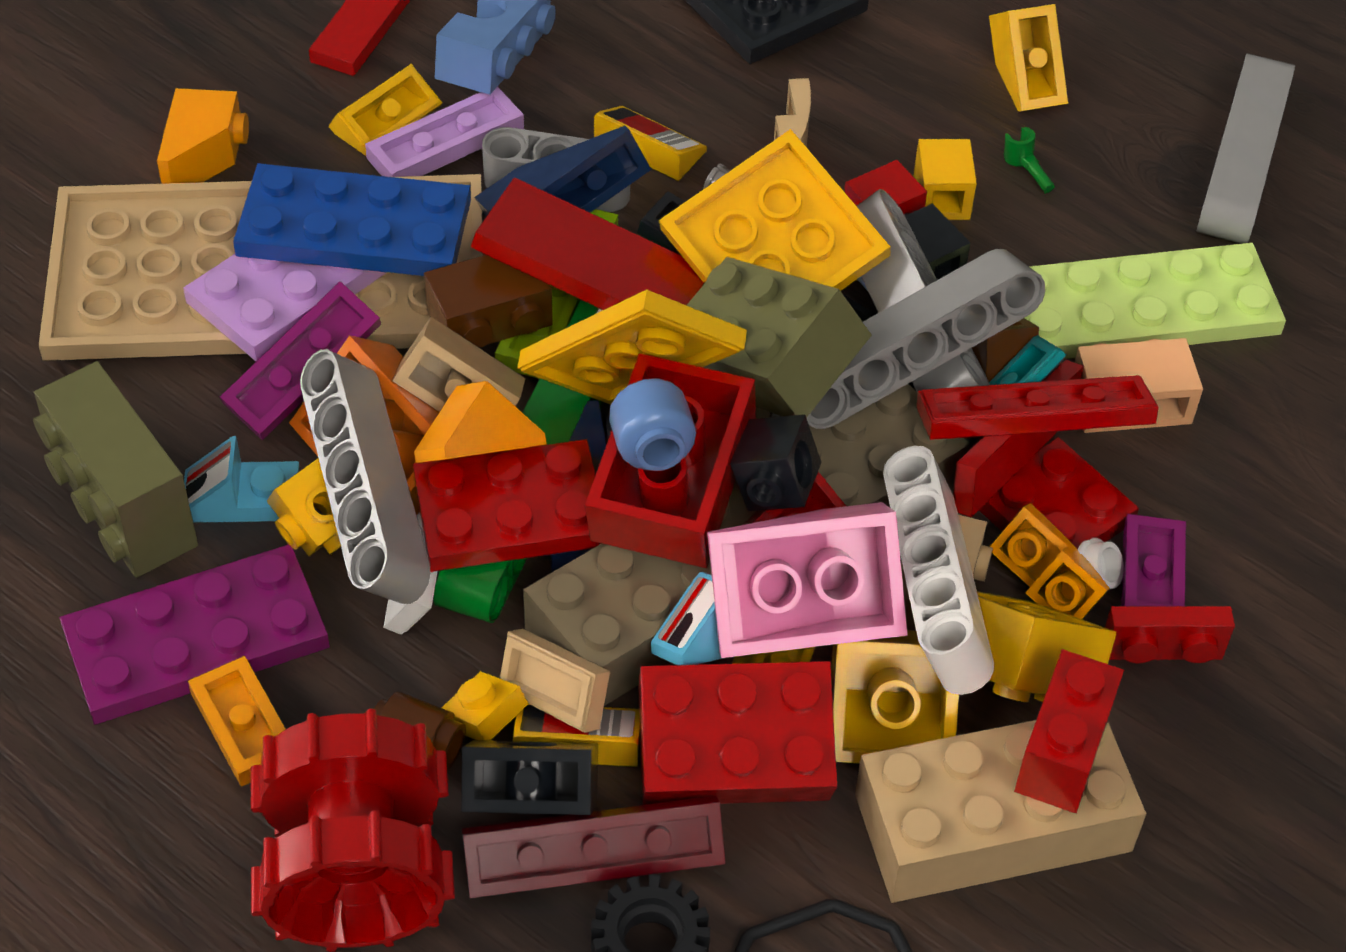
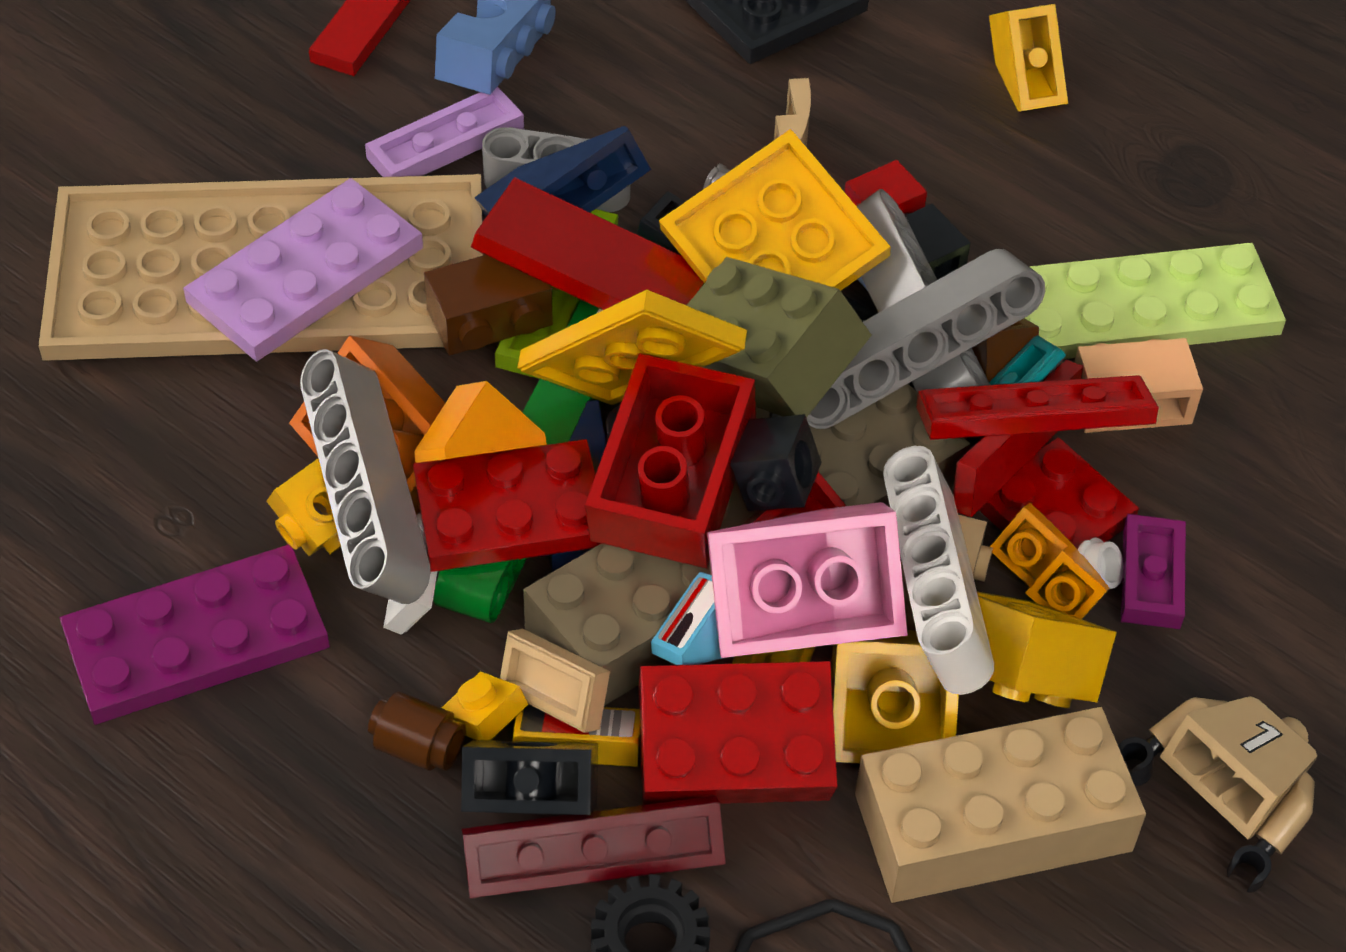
(115, 470): olive brick -> none
(201, 135): light orange slope -> none
(232, 490): medium azure slope -> none
(236, 714): light orange plate -> none
(273, 383): magenta plate -> none
(348, 831): red piece -> none
(352, 220): blue plate -> none
(385, 109): yellow slope -> none
(445, 360): tan brick -> none
(652, 424): medium blue head -> none
(661, 146): yellow slope -> none
(947, 175): yellow brick -> none
(1022, 155): green hand -> none
(1068, 731): red brick -> none
(1170, 632): red plate -> none
(1242, 765): none -> tan torso
(1246, 149): light grey beam -> none

